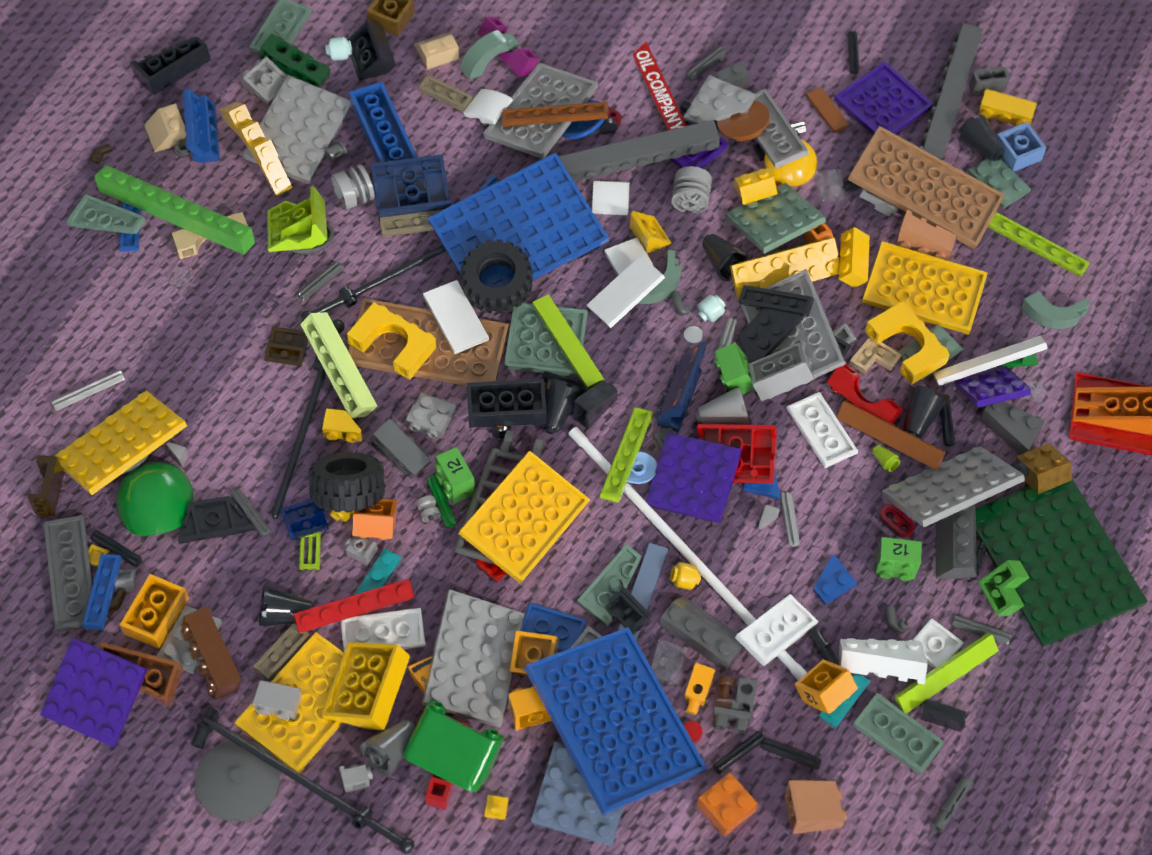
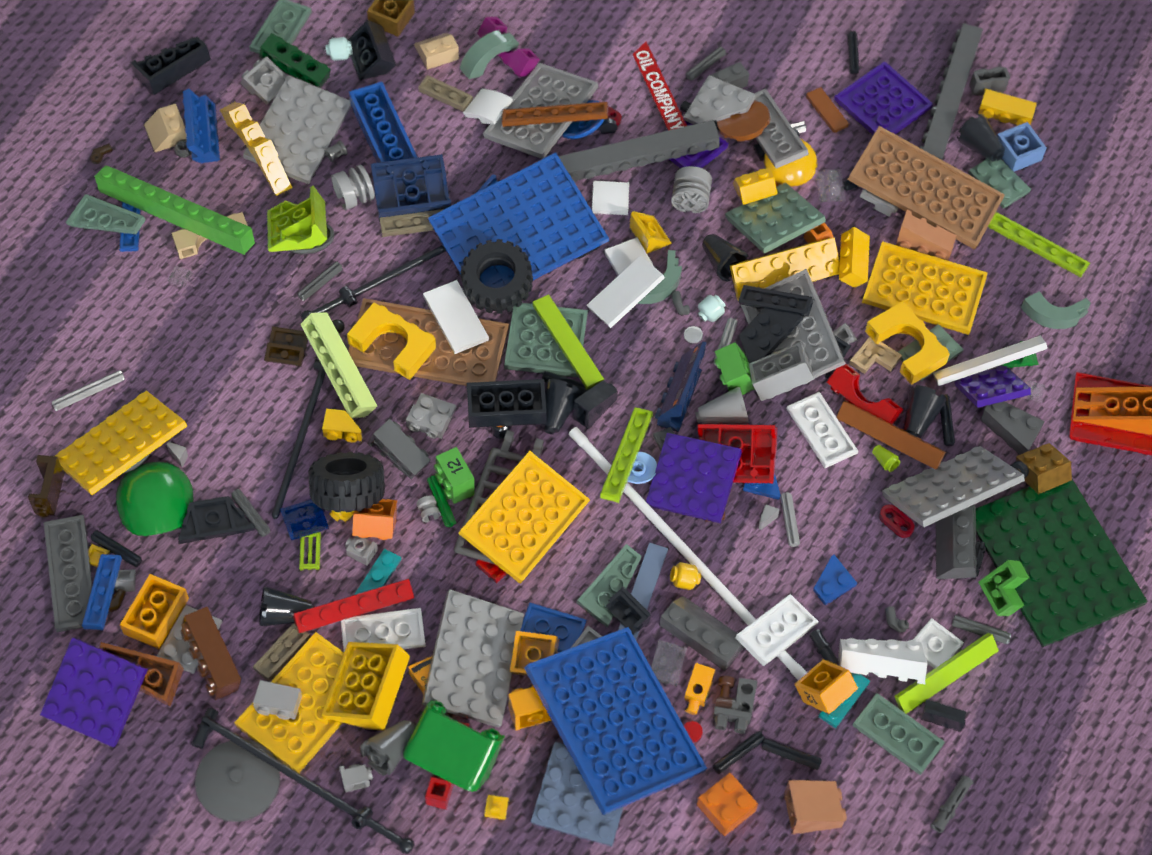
(898, 558): bright green brick -> none

